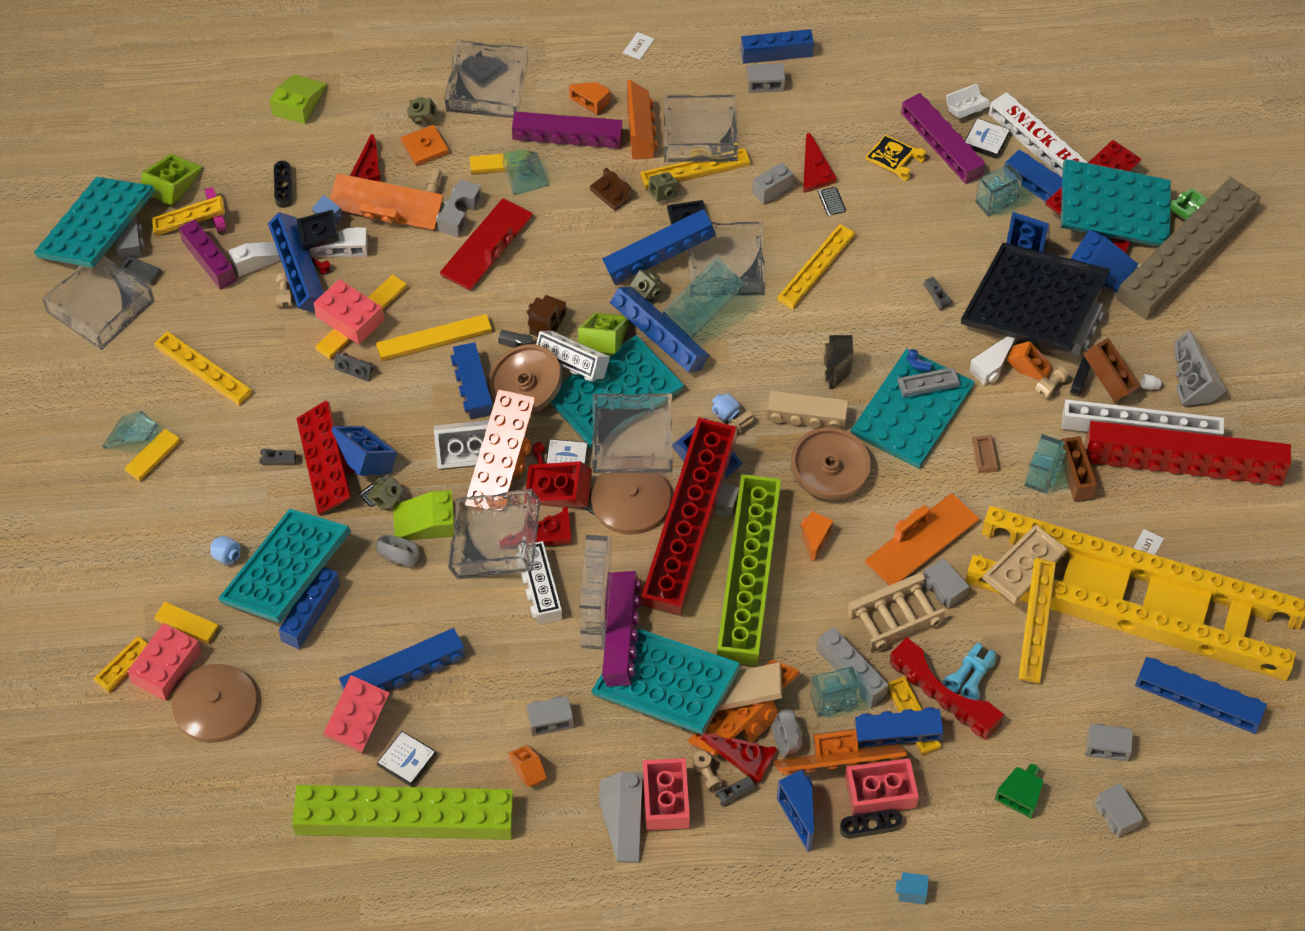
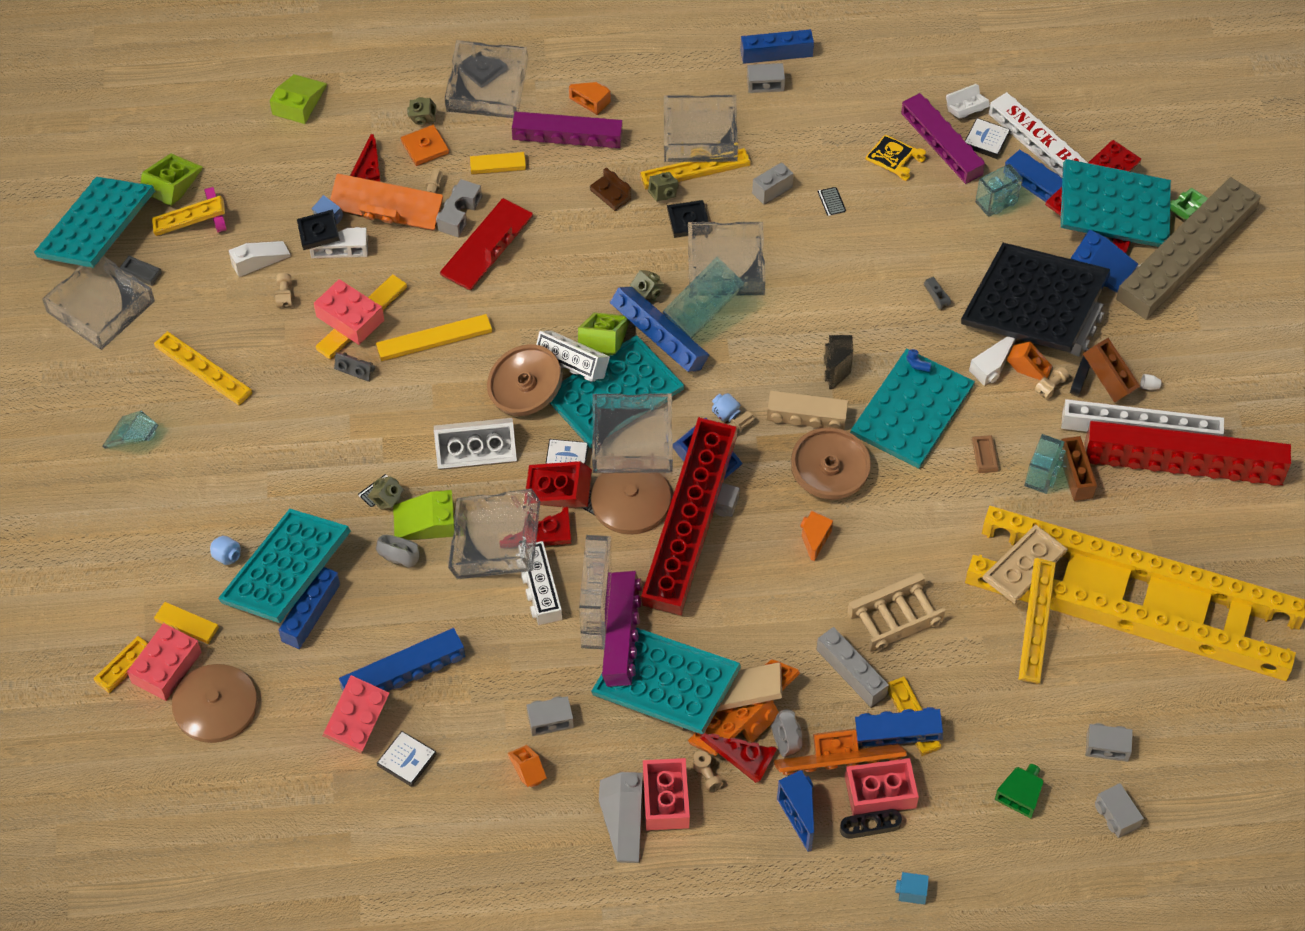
(129, 241): light grey brick -> none
(152, 454): yellow tile -> none
(207, 254): magenta brick -> none
(272, 457): dark grey bar -> none
(282, 178): black beam -> none
(295, 261): blue brick -> none
(323, 267): red hand -> none
(324, 458): red bracket -> none
(364, 450): blue slope -> none
(403, 812): lime brick -> none
(472, 381): blue brick -> none
(503, 445): bracket -> none
(514, 339): dark grey bar -> none
(524, 171): clear light blue slope -> none
(537, 449): red hand -> none
(545, 314): reddish brown brick -> none
(638, 45): white sticker -> none
(641, 122): orange slope -> none
(659, 246): blue brick -> none
(737, 789): dark grey bar -> none
(749, 569): lime brick -> none
(816, 168): red wing -> none
(816, 266): yellow tile -> none
(835, 692): clear light blue brick -> none
(921, 538): orange bracket -> none
(928, 382): light grey tile -> none
(945, 583): light grey brick -> none
(970, 688): medium azure piece -> none
(978, 715): red arch -> none
(1028, 232): blue slope -> none
(1148, 542): white sticker -> none
(1196, 375): light grey wedge -> none
(1201, 694): blue brick -> none

